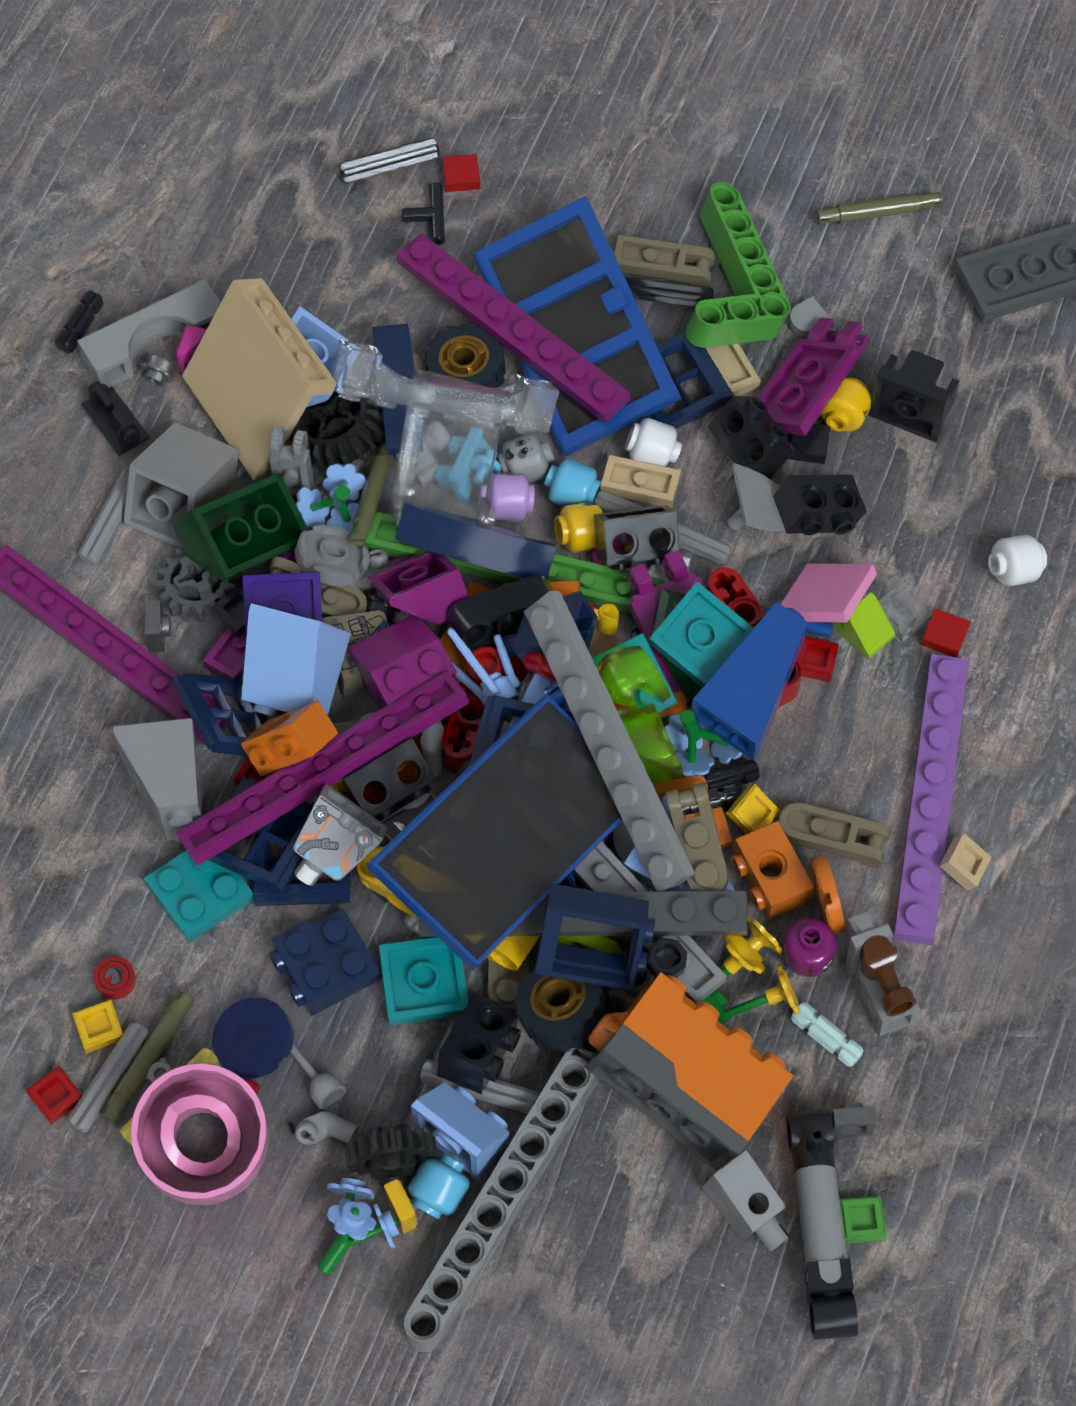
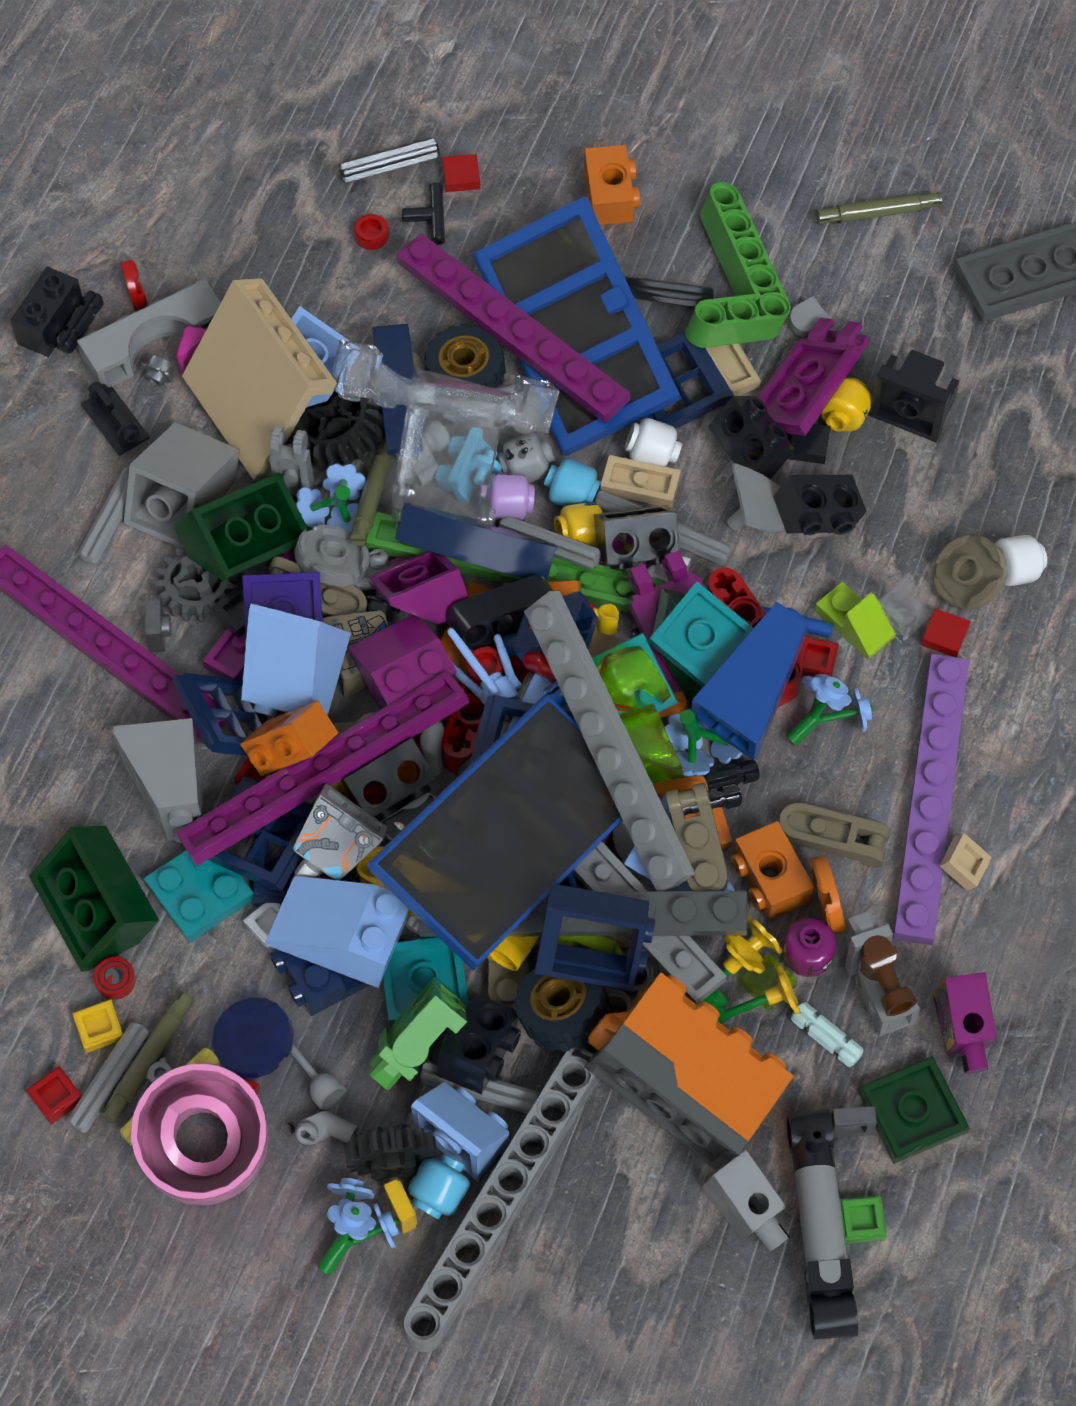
(46, 311): none -> black brick
(93, 896): none -> dark green slope
(133, 285): none -> red tile
(262, 920): none -> white tile
(340, 926): none -> light blue slope
(371, 231): none -> red tile
(414, 1032): none -> bright green hips
(566, 548): none -> light grey axle
(610, 184): none -> orange brick
(664, 260): dark tan plate -> none
(667, 957): black tile -> none
(752, 810): yellow tile -> none
(757, 983): none -> clear neon green tile
(829, 591): bright pink tile -> none
(833, 693): none -> plant
(914, 1109): none -> dark green tile
(967, 1003): none -> magenta torso
(970, 572): none -> dark tan tile

